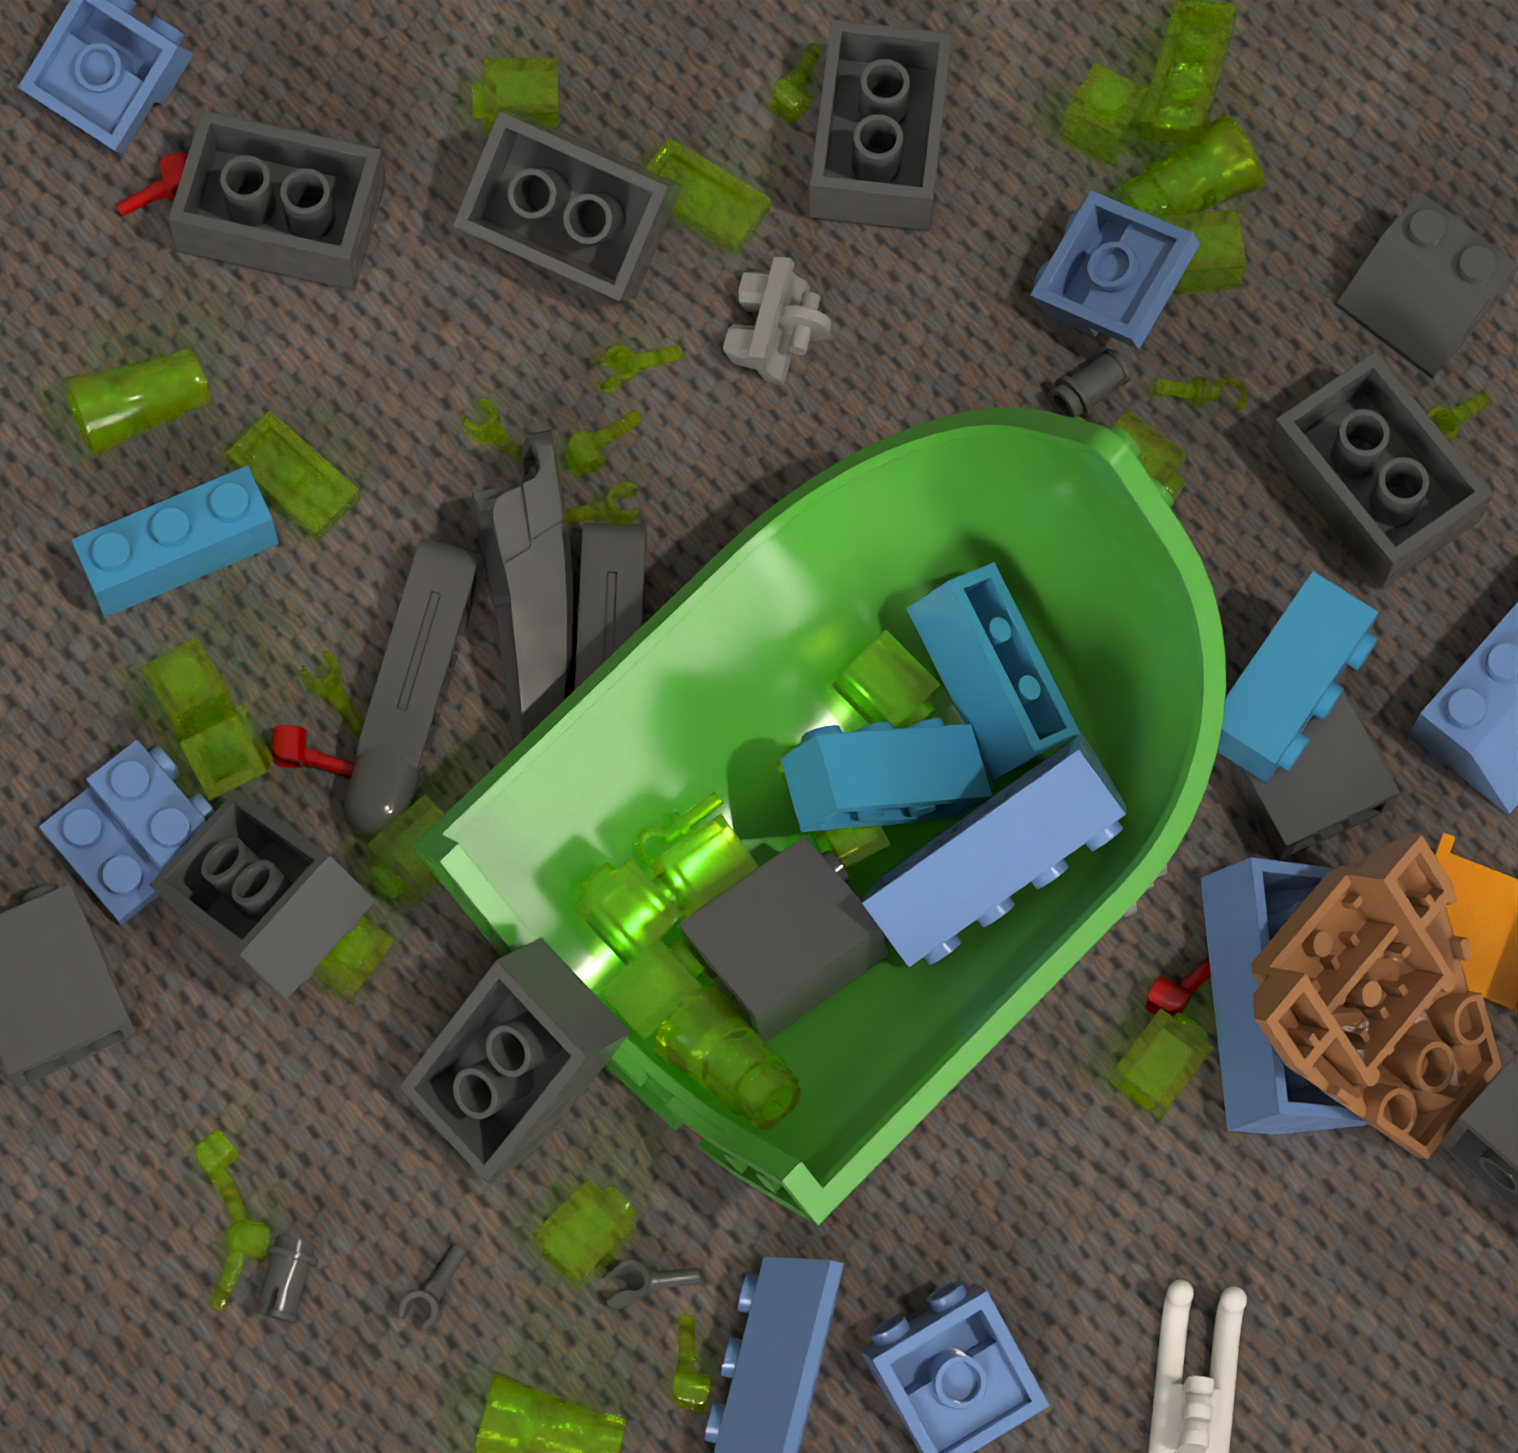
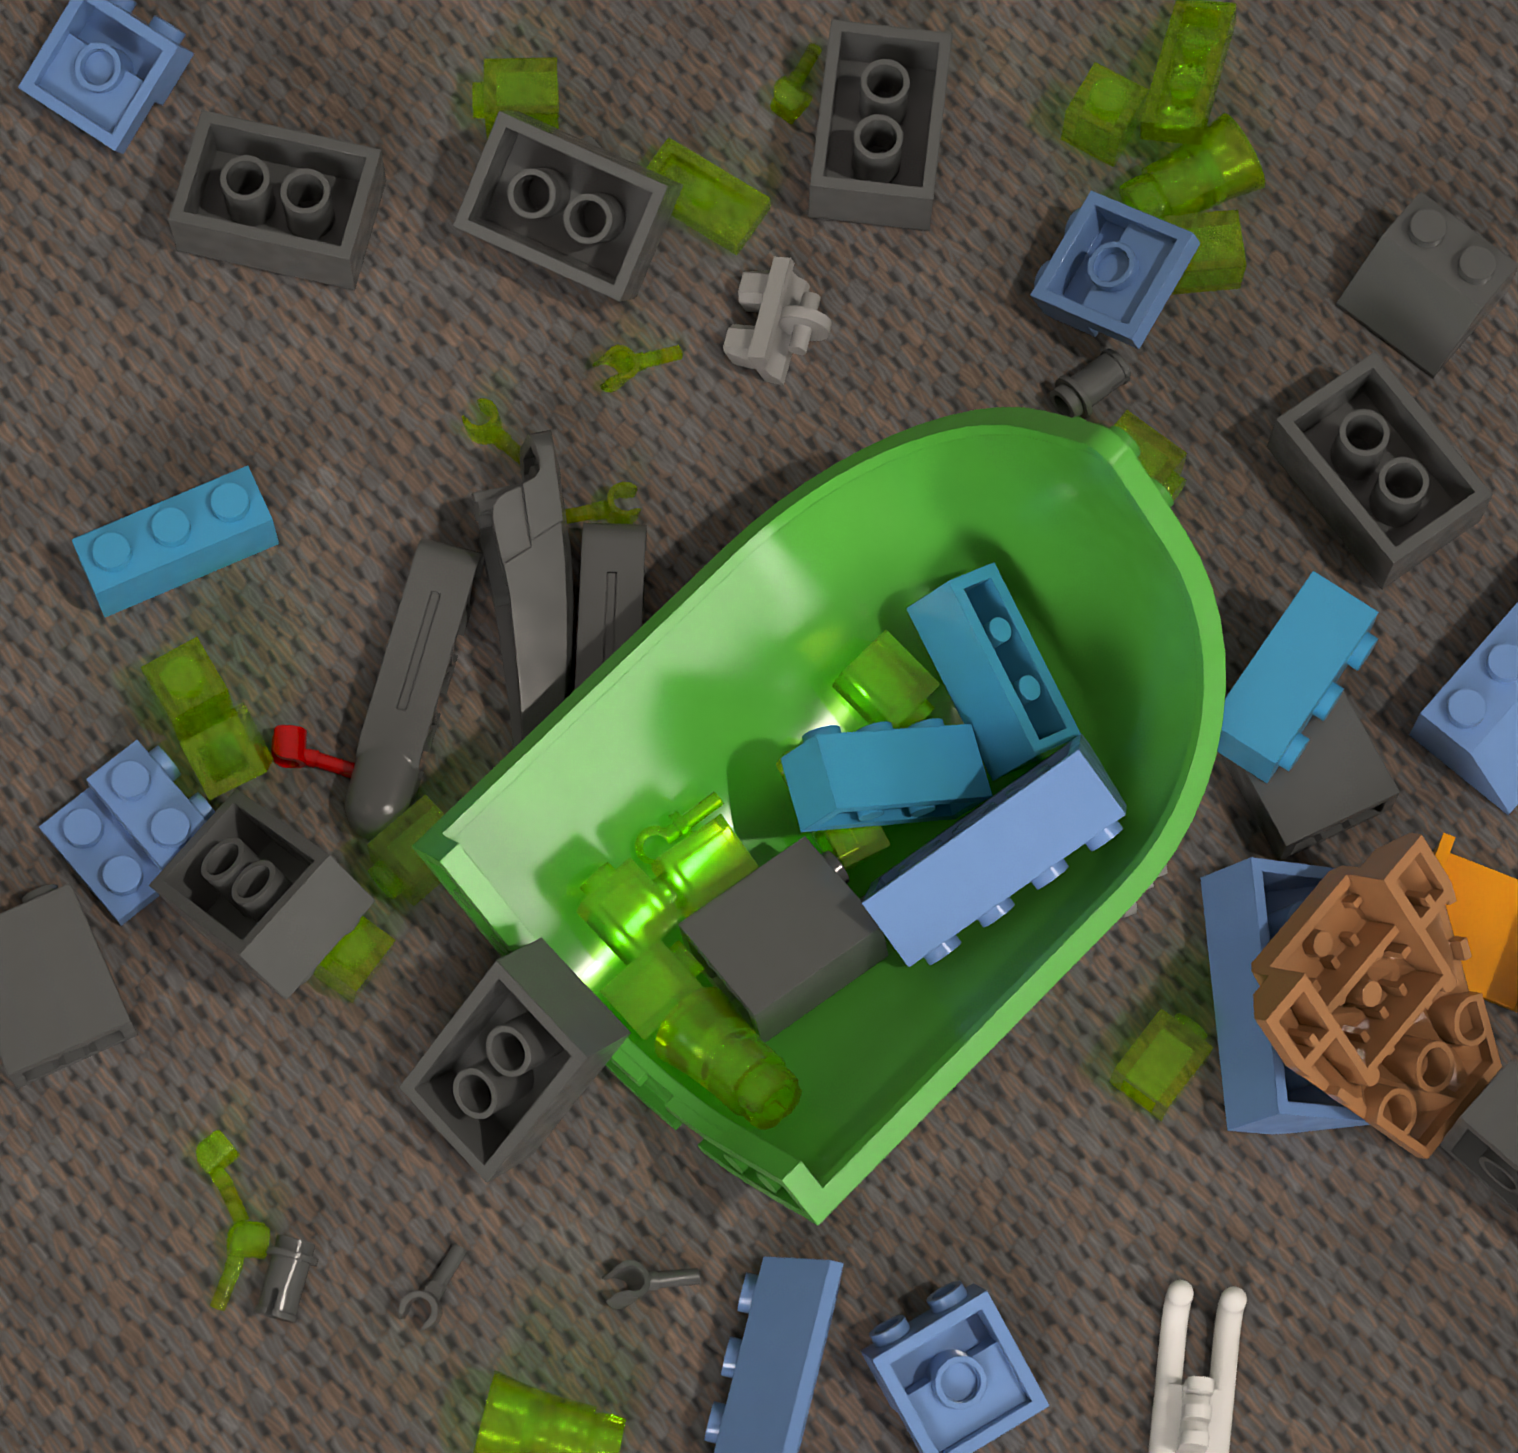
(134, 398): clear neon green plant -> none
(171, 171): red hand -> none
(294, 475): clear neon green plate -> none
(331, 688): clear neon green hand -> none
(585, 447): clear neon green hand -> none
(587, 1232): clear neon green brick -> none
(689, 1386): clear neon green hand -> none
(1175, 997): red hand -> none
(1199, 390): clear neon green hand -> none
(1450, 420): clear neon green hand -> none

